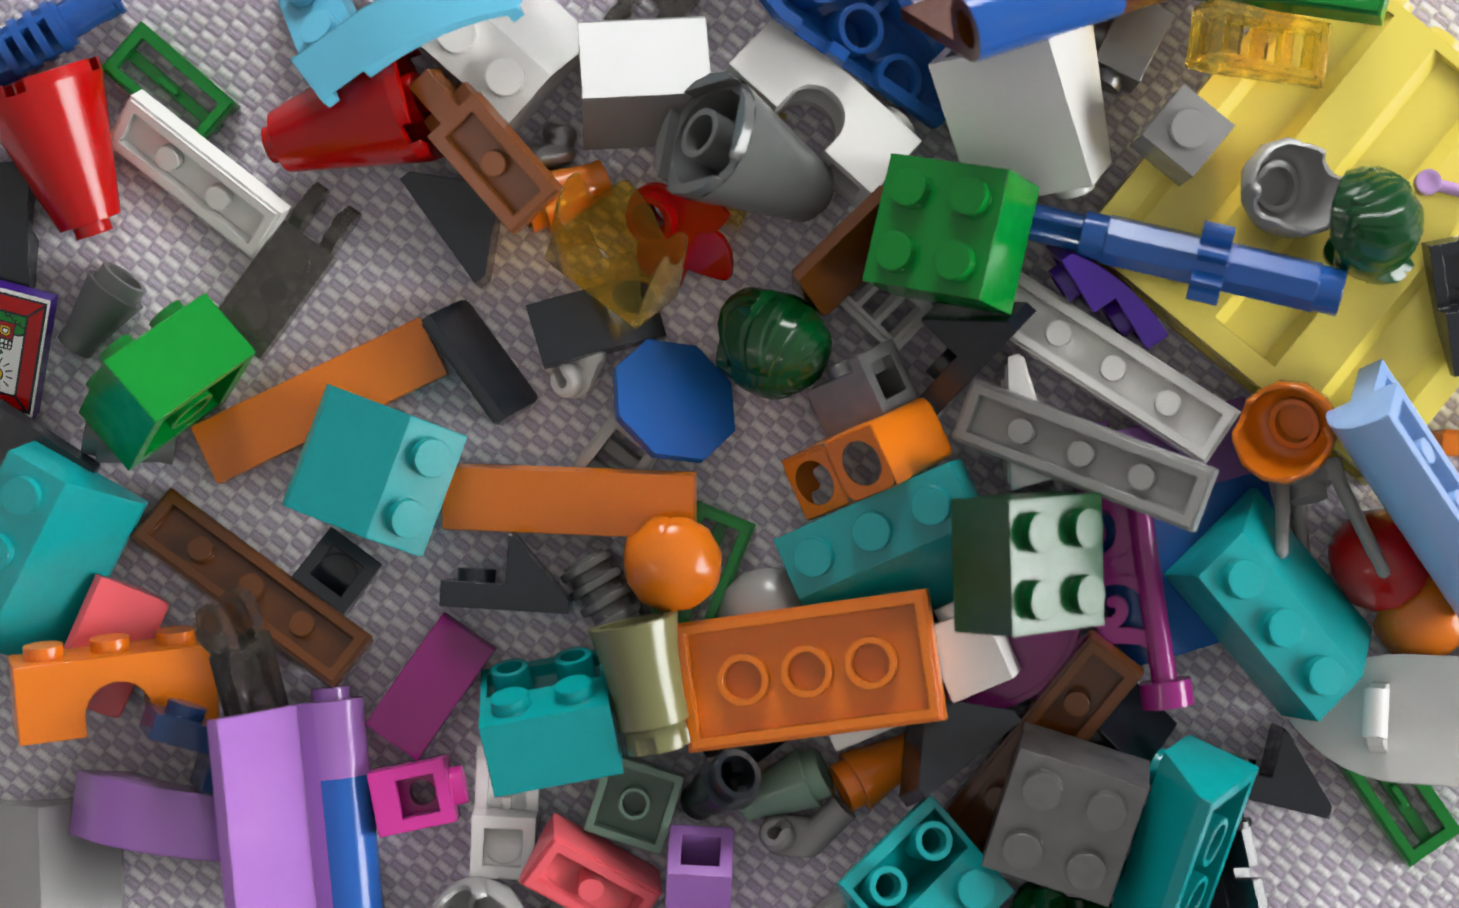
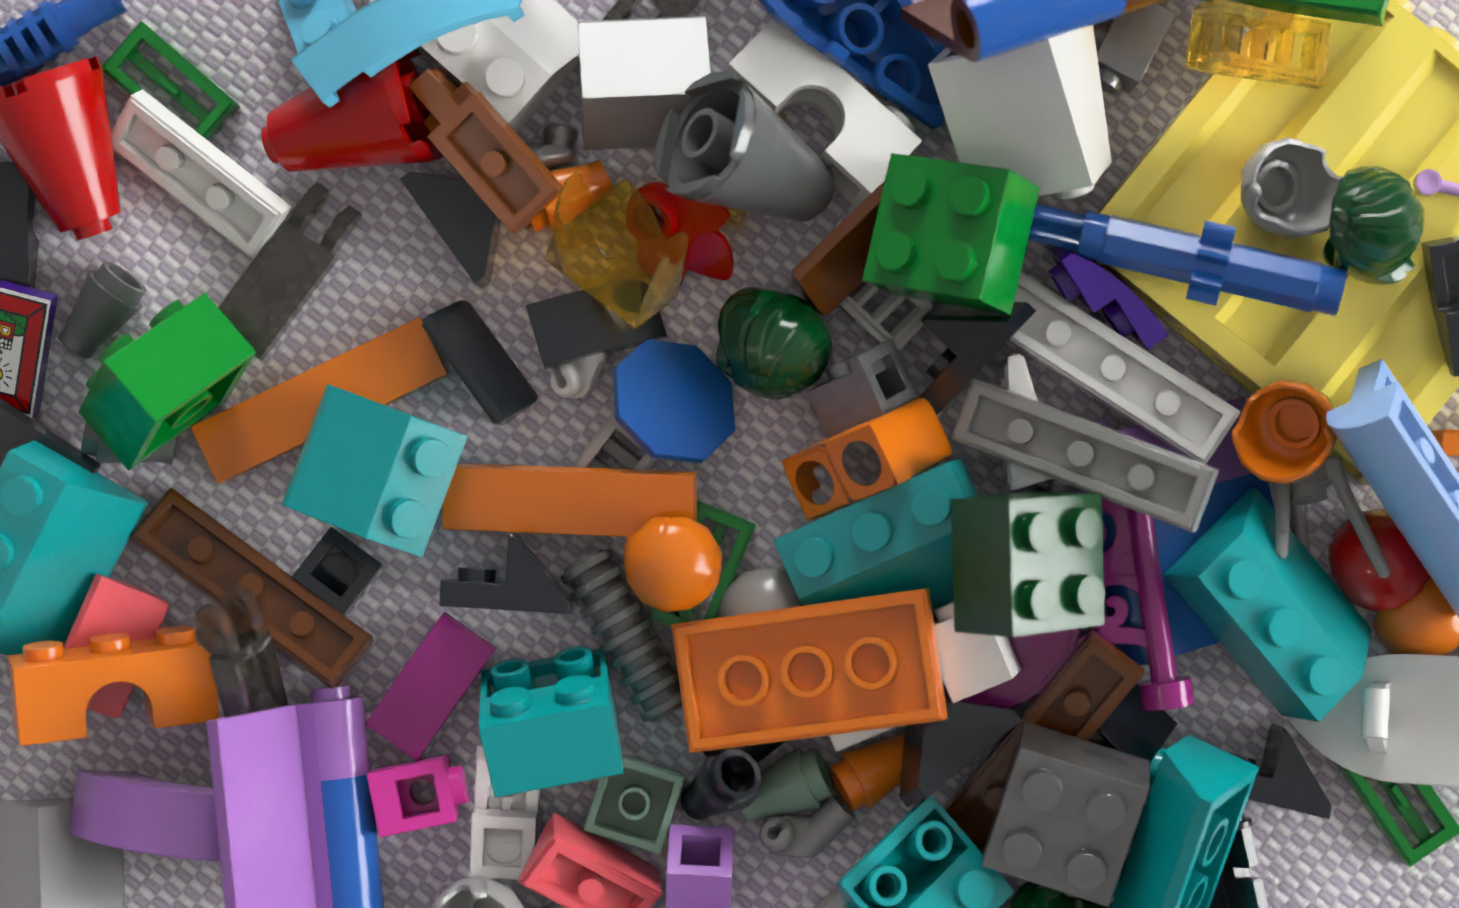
(182, 726): dark blue bracket -> none
(645, 681): olive plant -> none
(1182, 135): light grey brick -> none

